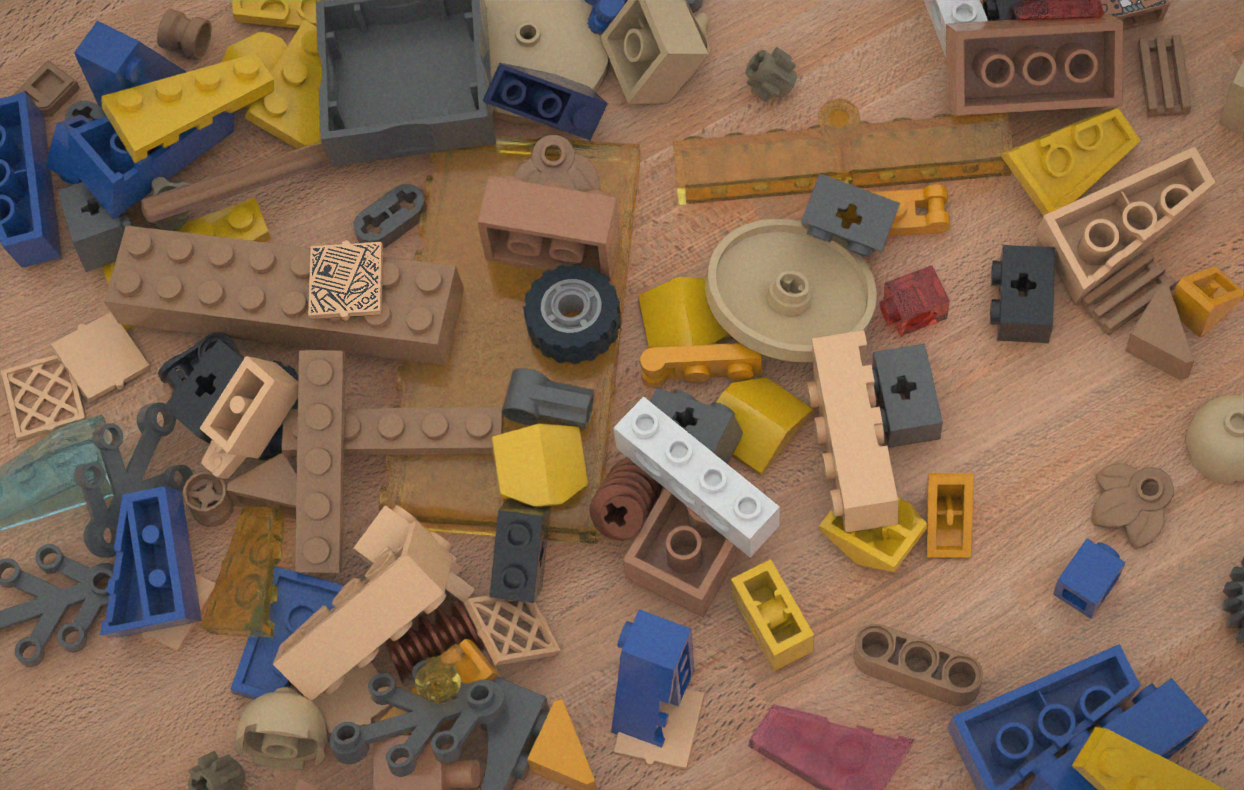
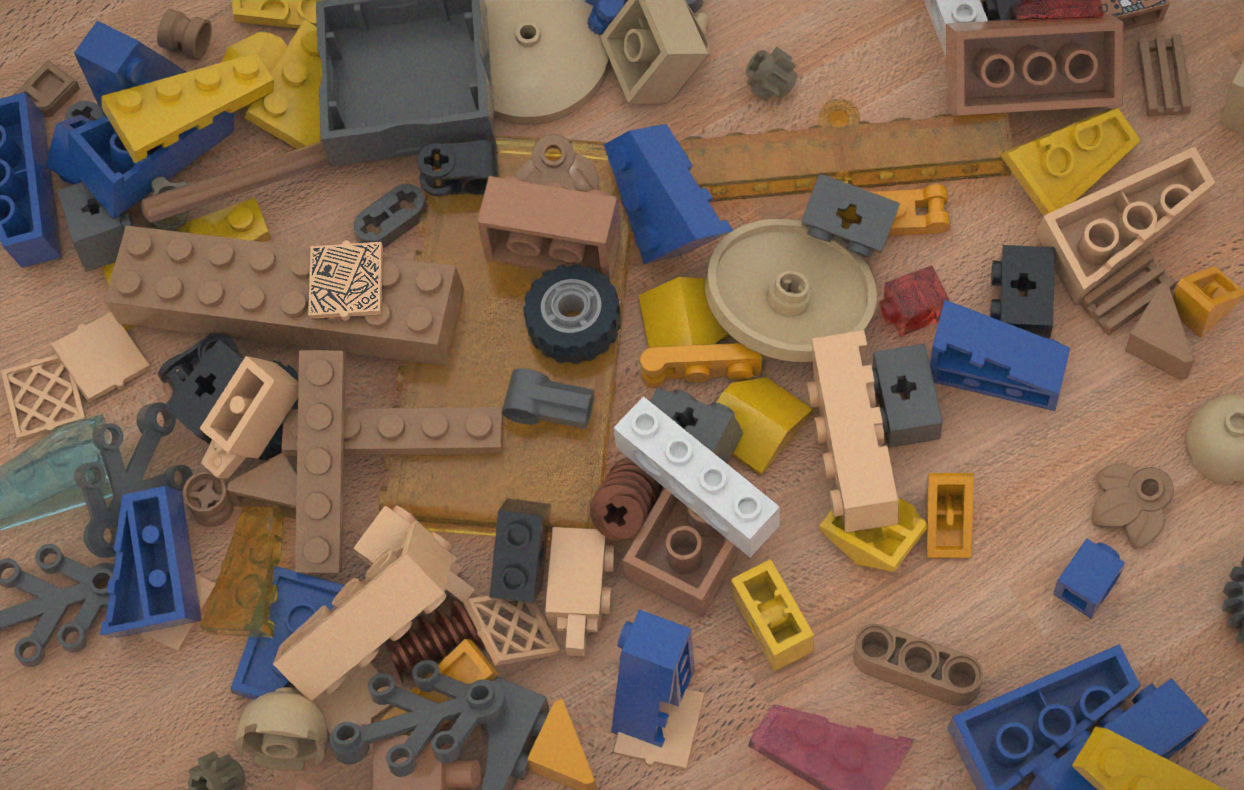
(439, 678): clear yellow plate -> none
(462, 165): none -> black piece
(540, 464): yellow slope -> none
(546, 99): dark blue slope -> none
(577, 584): none -> light nougat hinge
(660, 194): none -> blue wedge
(996, 358): none -> blue wedge

